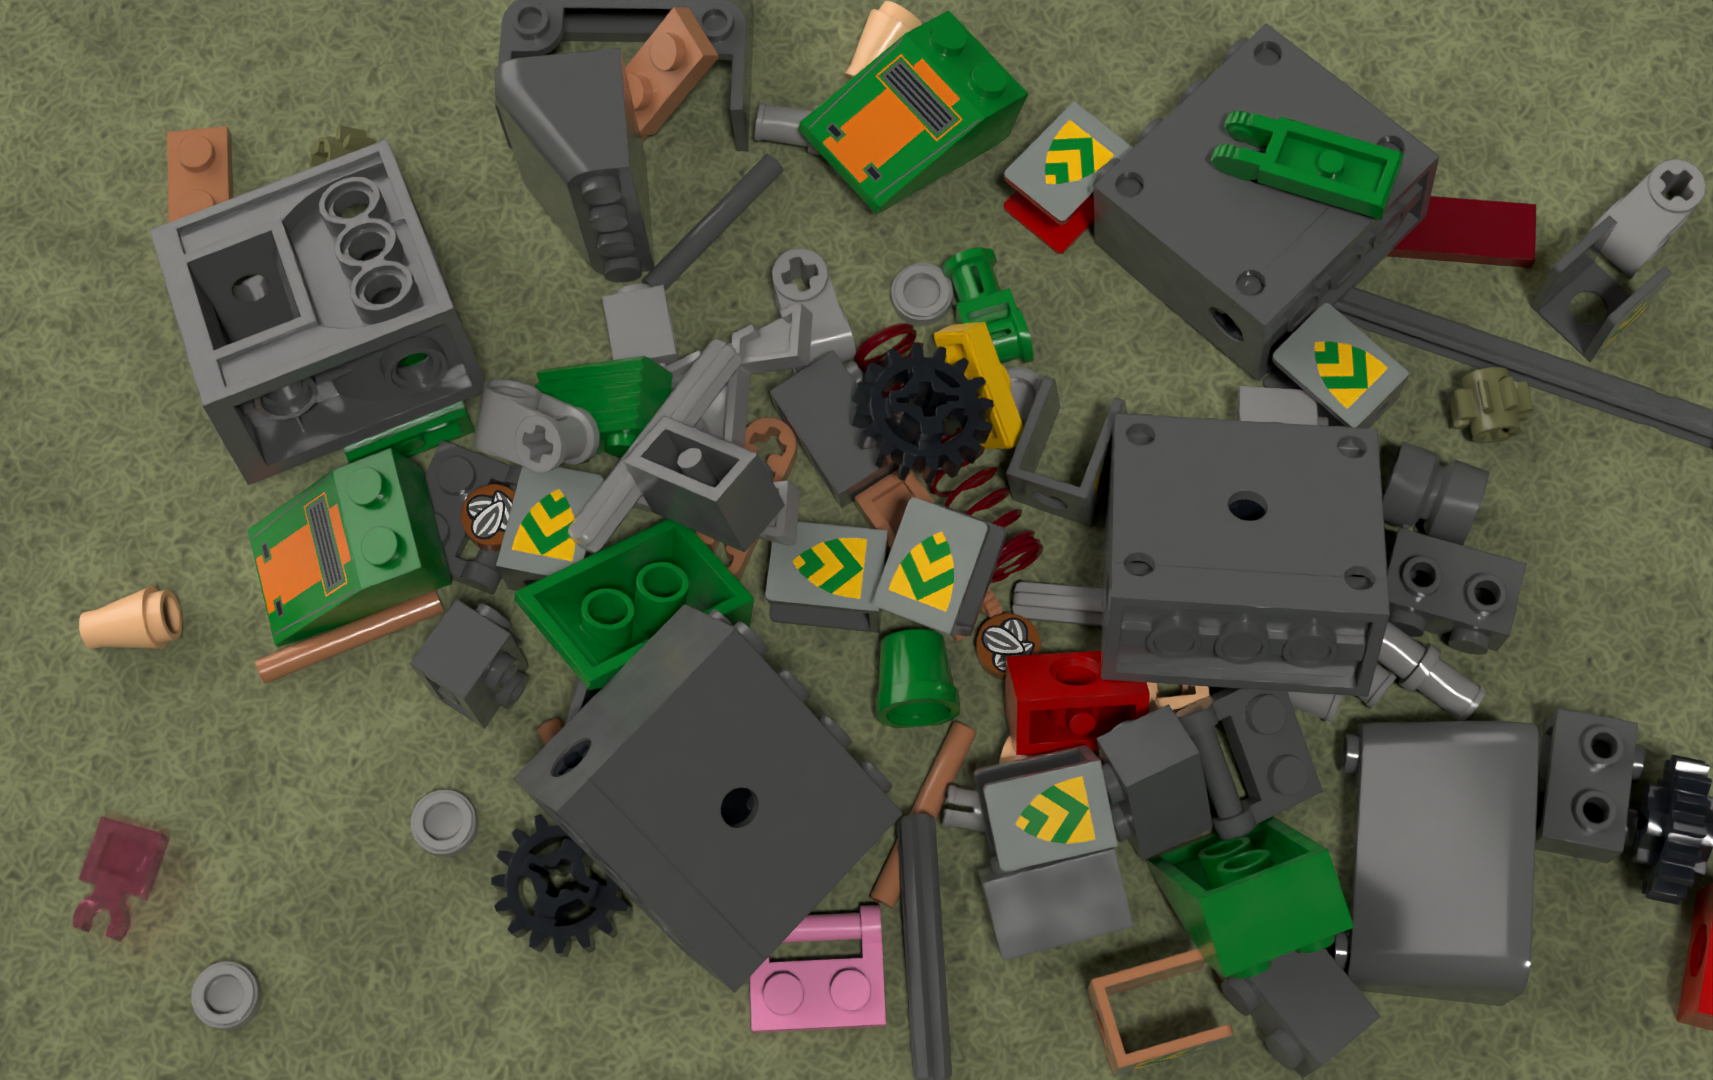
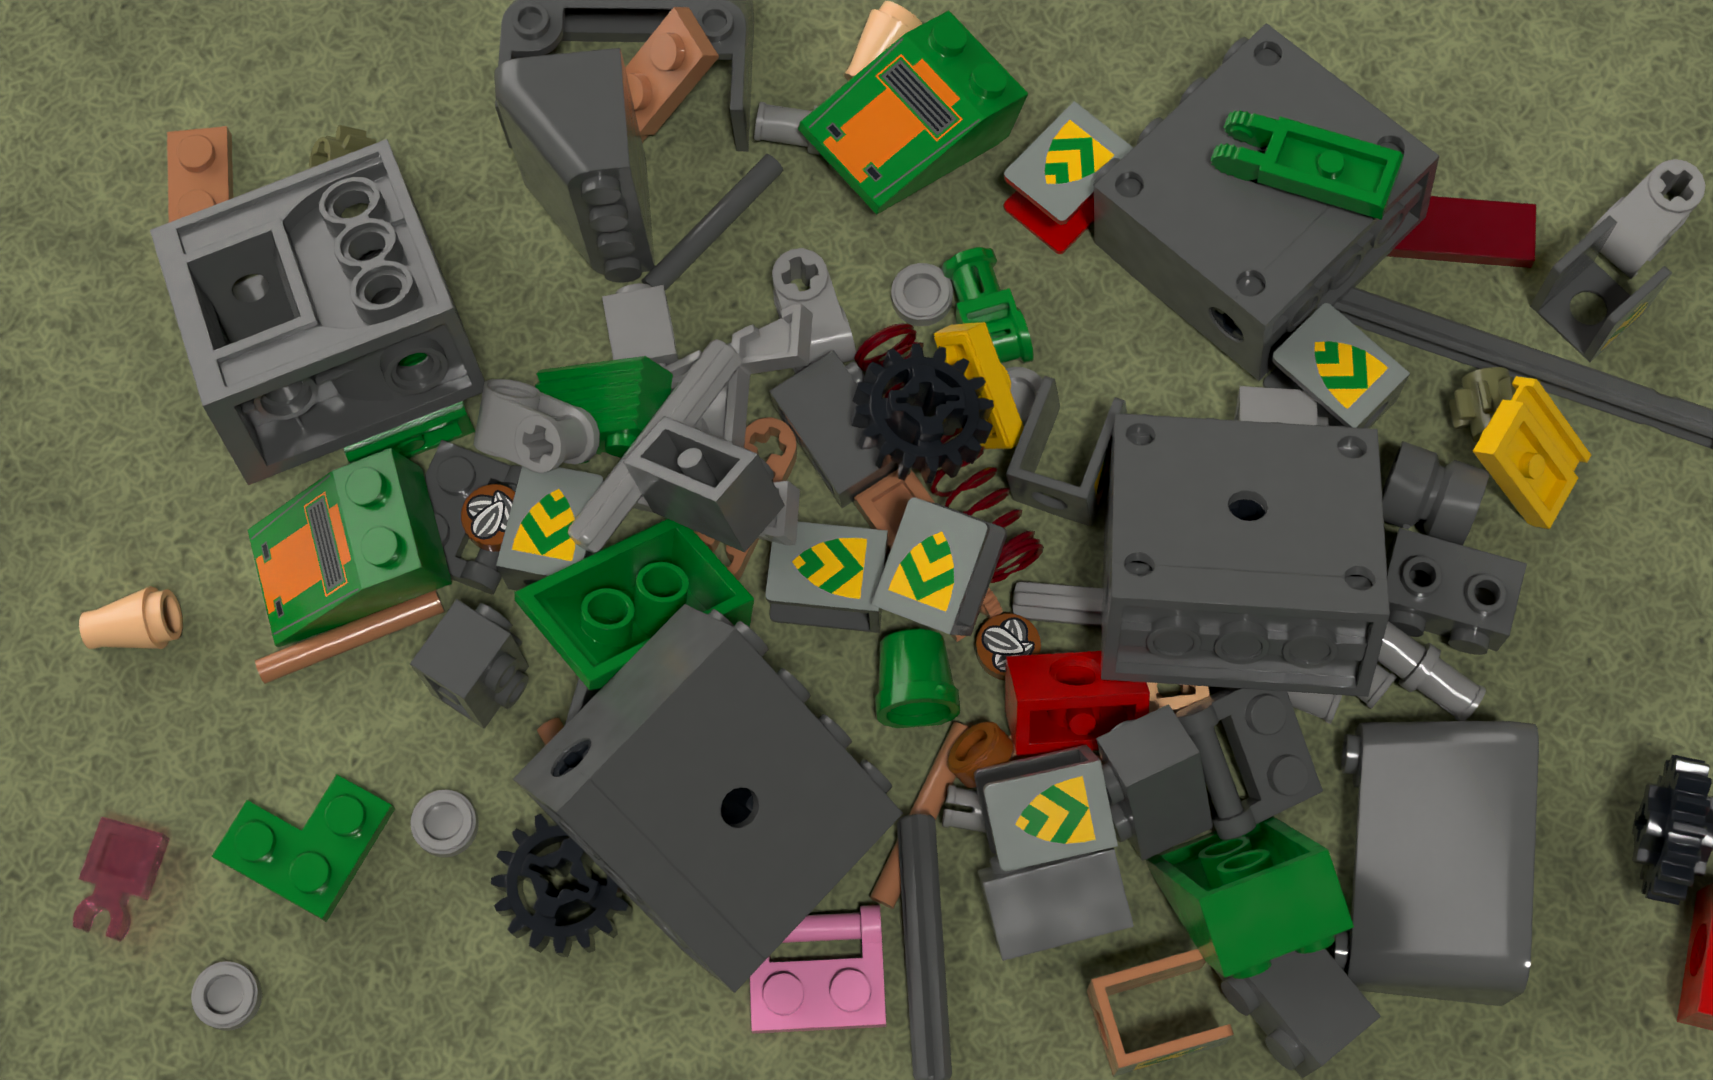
(312, 863): none -> green plate
(979, 748): none -> dark orange tile
(1532, 452): none -> yellow plate
(1587, 785): dark grey brick -> none

